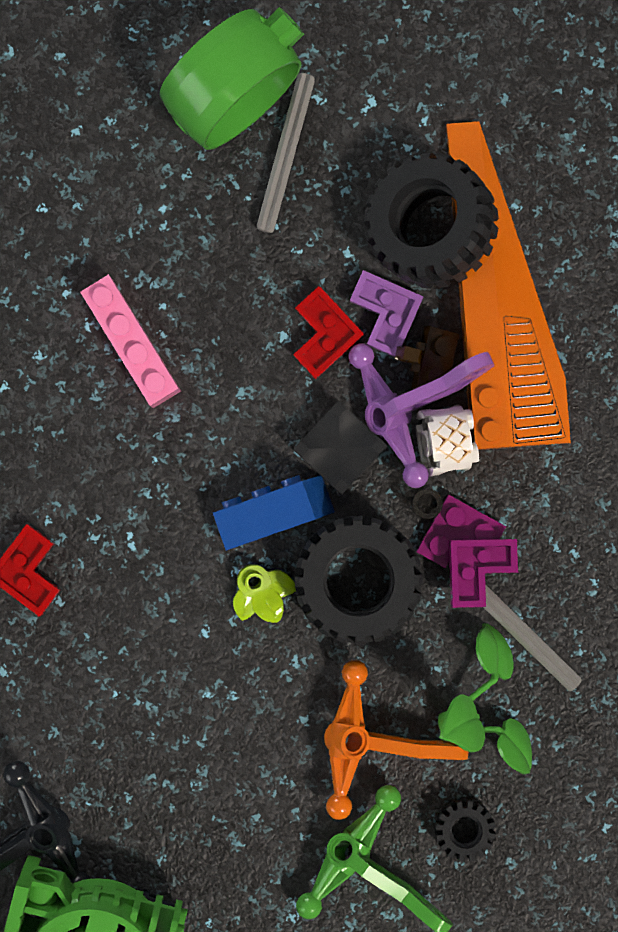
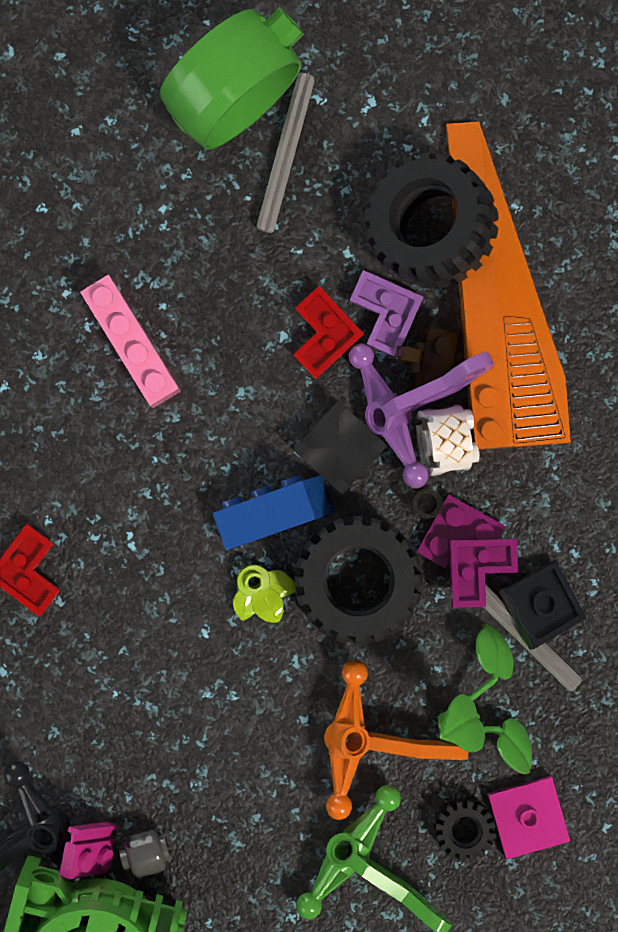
(88, 850): none -> dark pink plate
(144, 854): none -> dark grey head
(528, 817): none -> dark pink plate
(542, 604): none -> black plate

